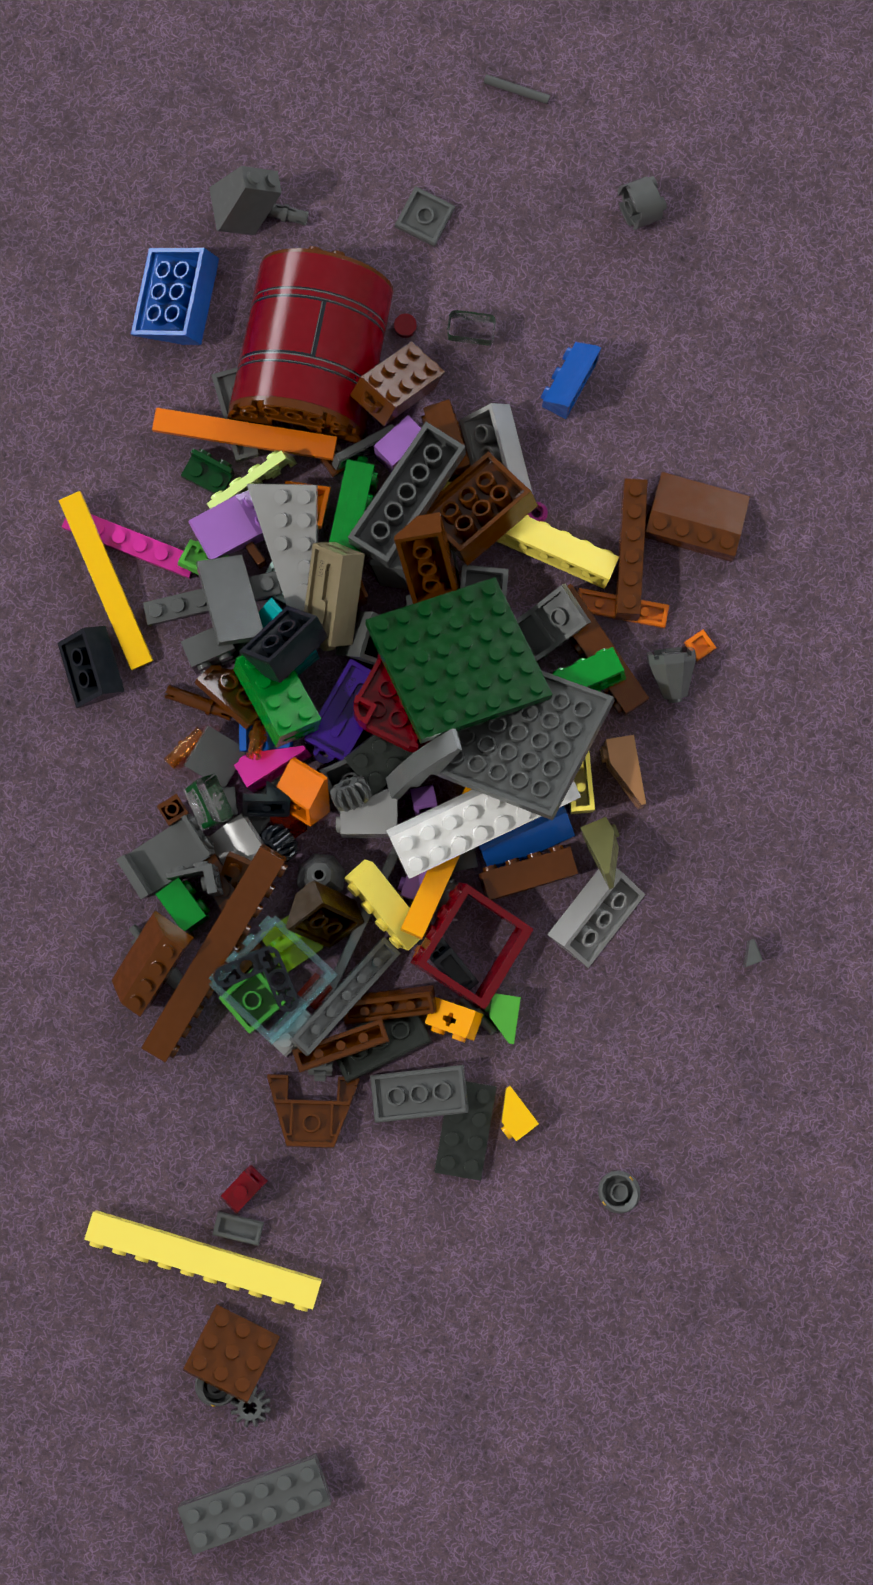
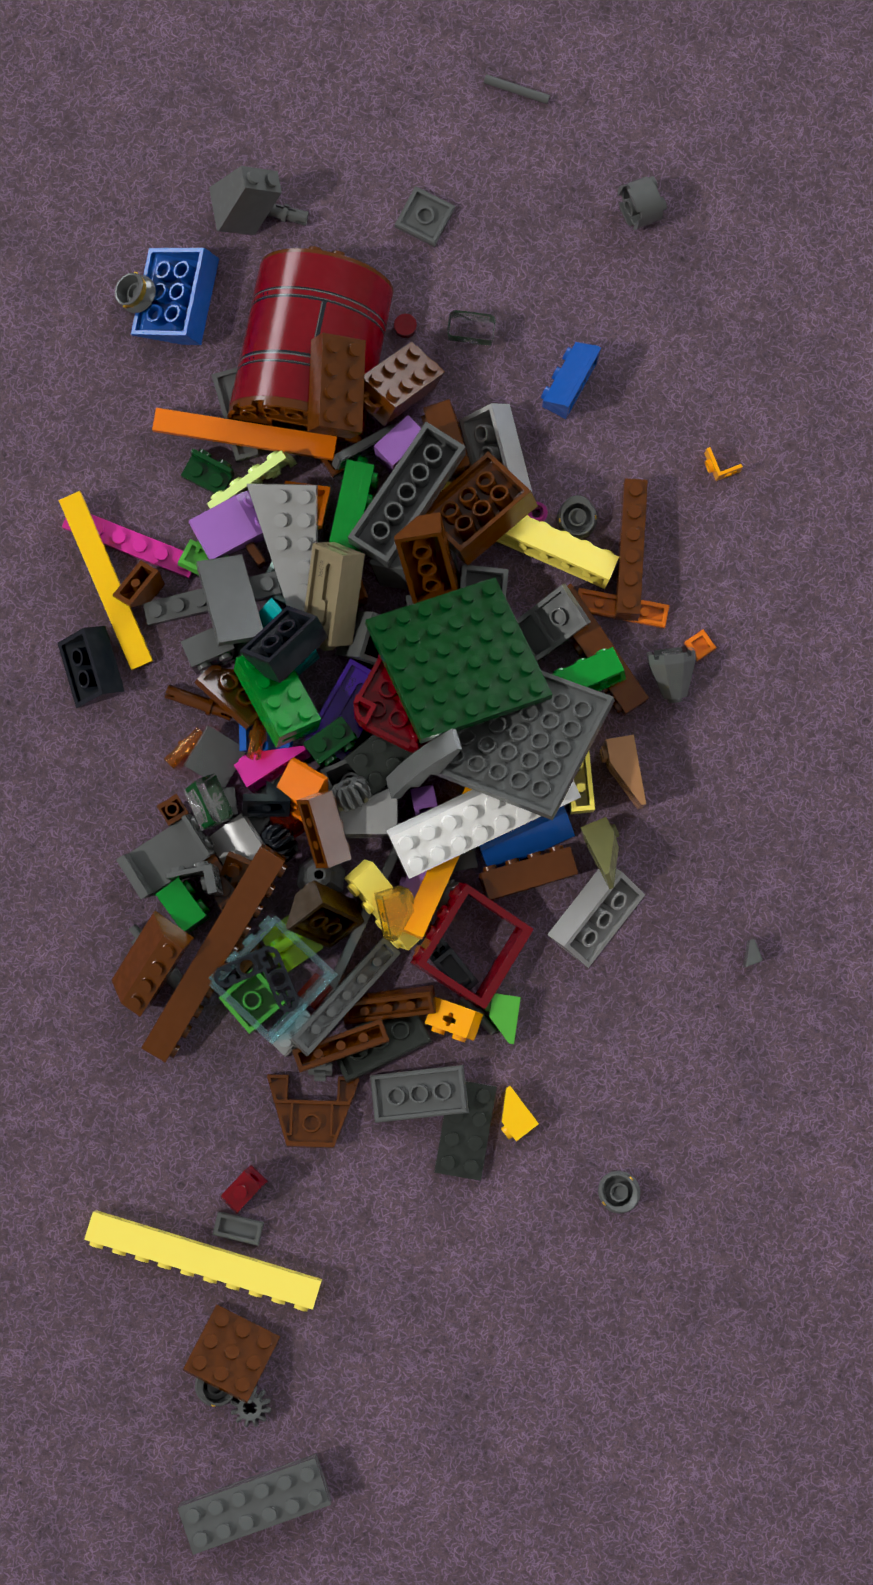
(135, 292): none -> dark grey piece
(140, 585): none -> reddish brown slope
(324, 829): none -> brick
(331, 741): none -> dark green bracket
(336, 385): none -> reddish brown brick
(394, 910): none -> clear yellow slope
(577, 517): none -> dark grey piece
(697, 517): reddish brown slope -> none
(712, 467): none -> light orange bracket

